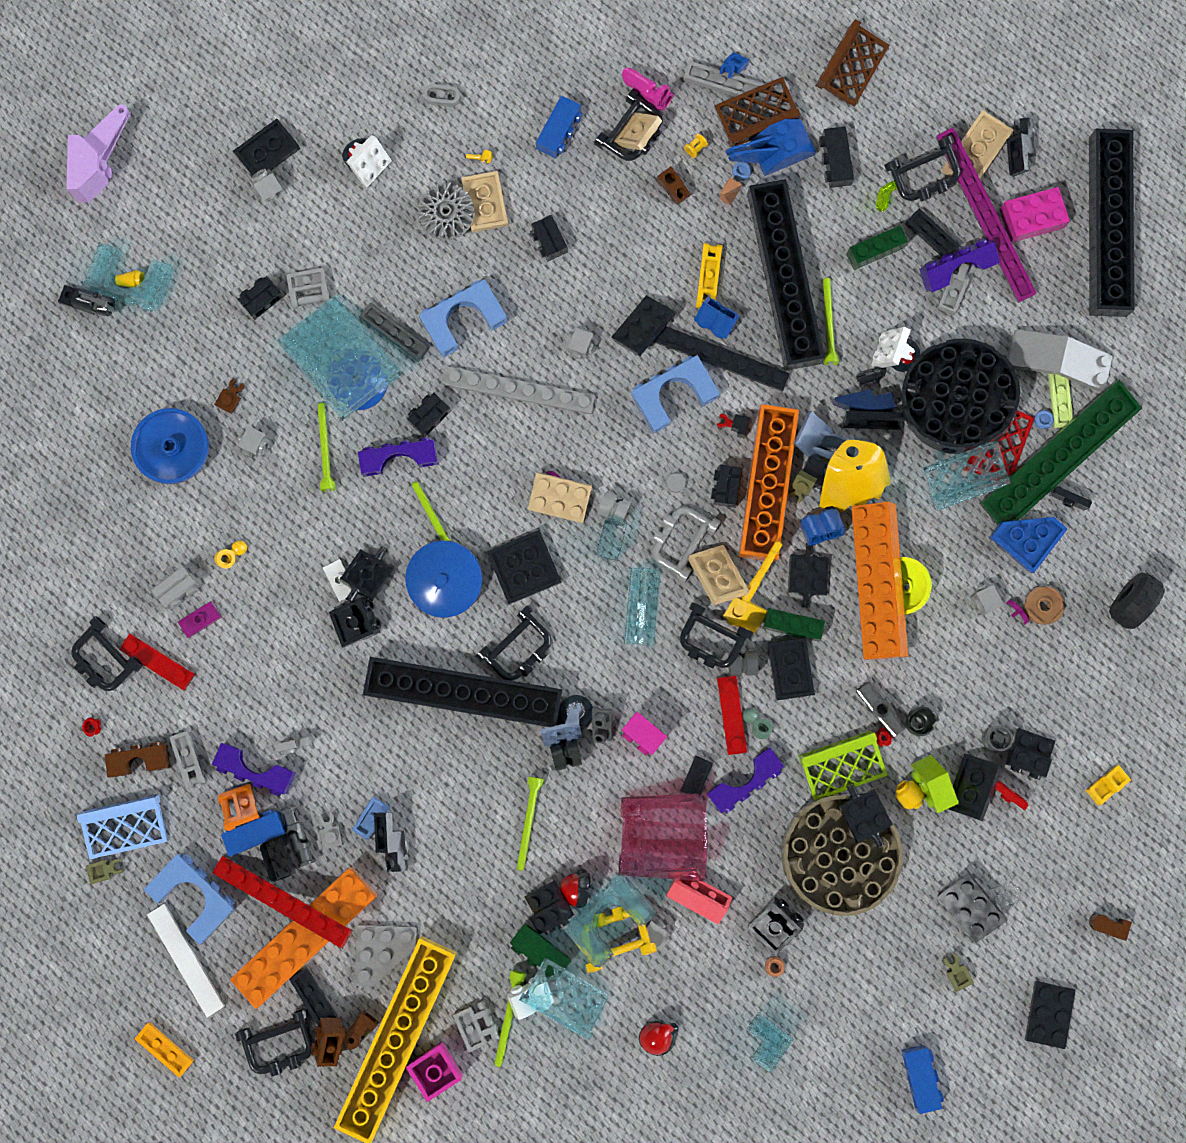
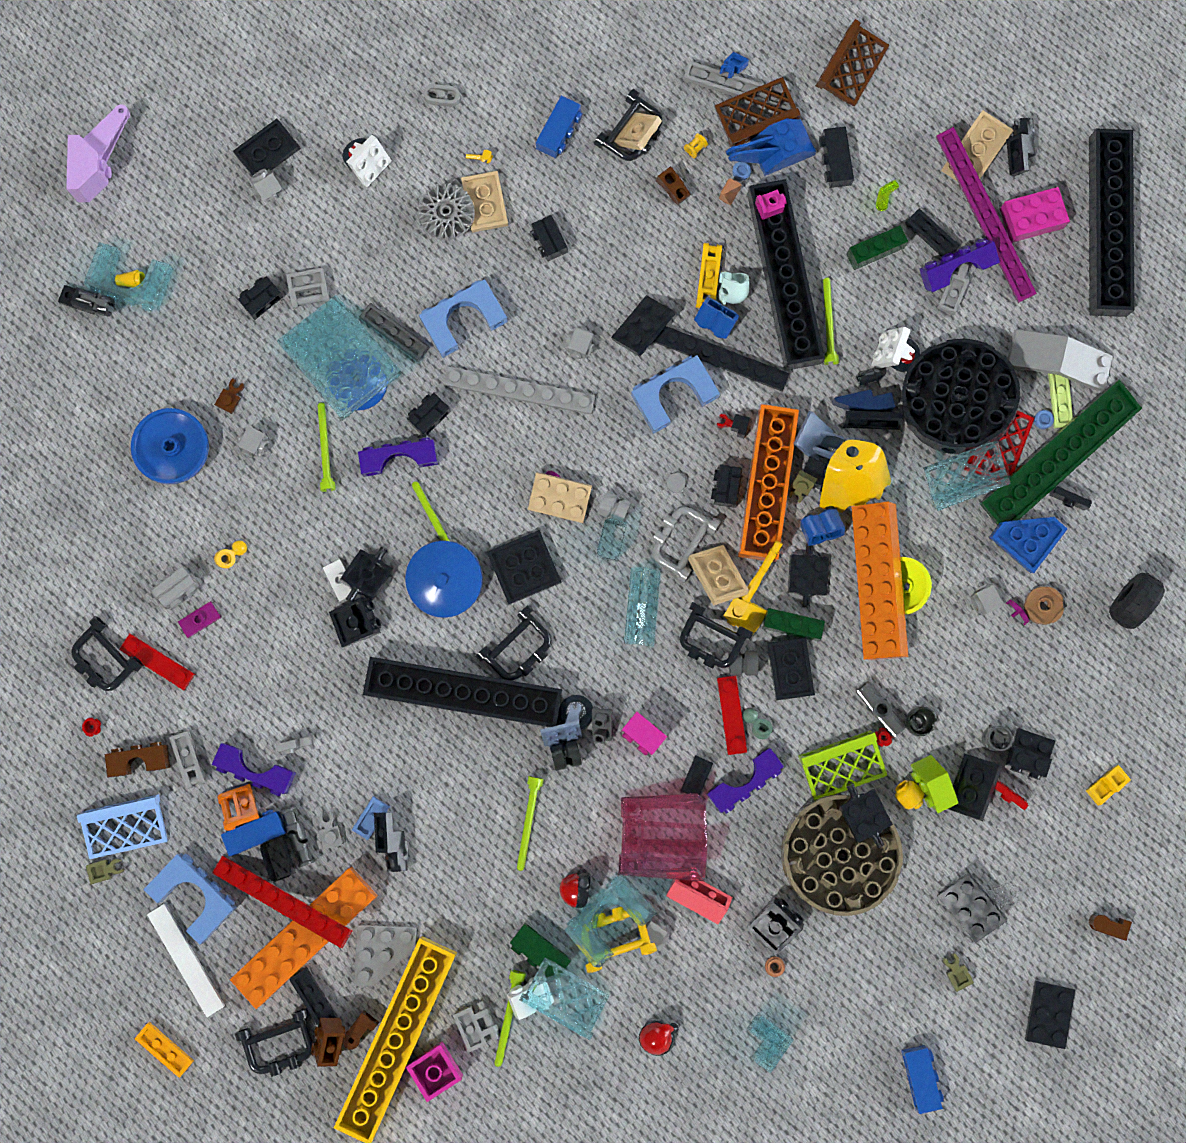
(549, 908): black plate -> none
(648, 88): dark pink piece -> none
(733, 288): none -> light aqua helmet
(768, 209): none -> dark pink brick
(942, 186): black bar -> none

